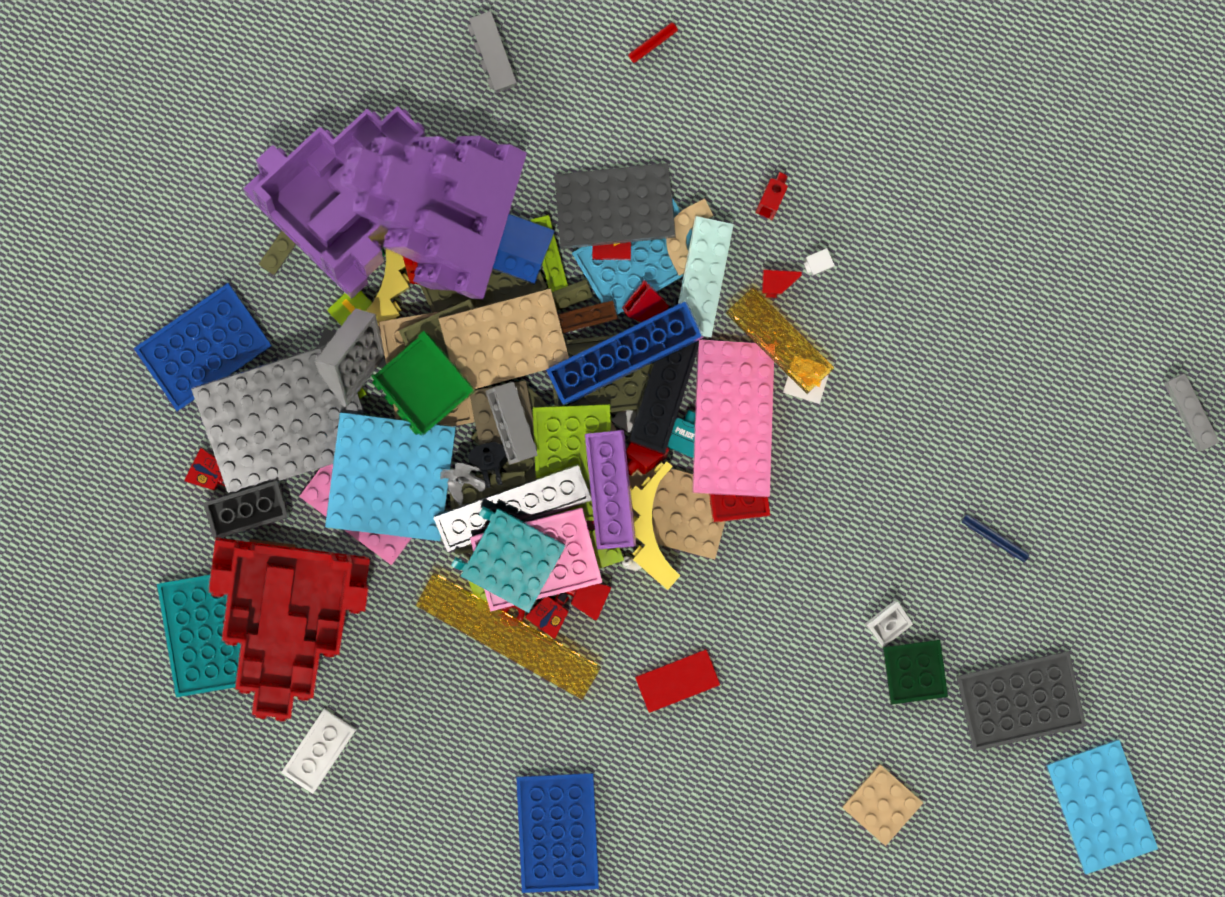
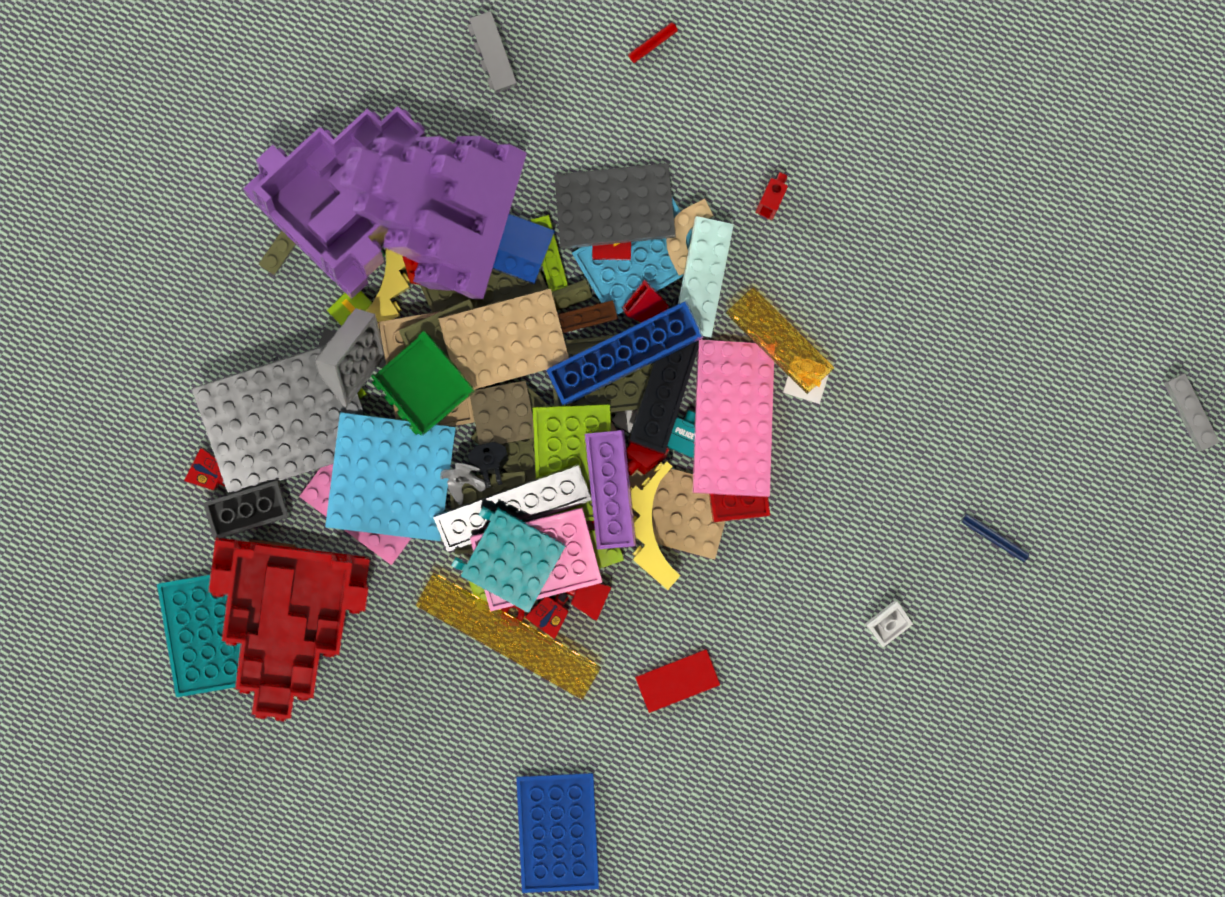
(202, 346): blue plate -> none
(318, 751): white tile -> none
(511, 423): light grey brick -> none
(630, 564): white arm -> none
(777, 282): red slope -> none
(818, 262): white brick -> none
(882, 805): tan plate -> none
(915, 672): dark green plate -> none
(1021, 701): dark grey plate -> none
(1102, 806): medium azure plate -> none

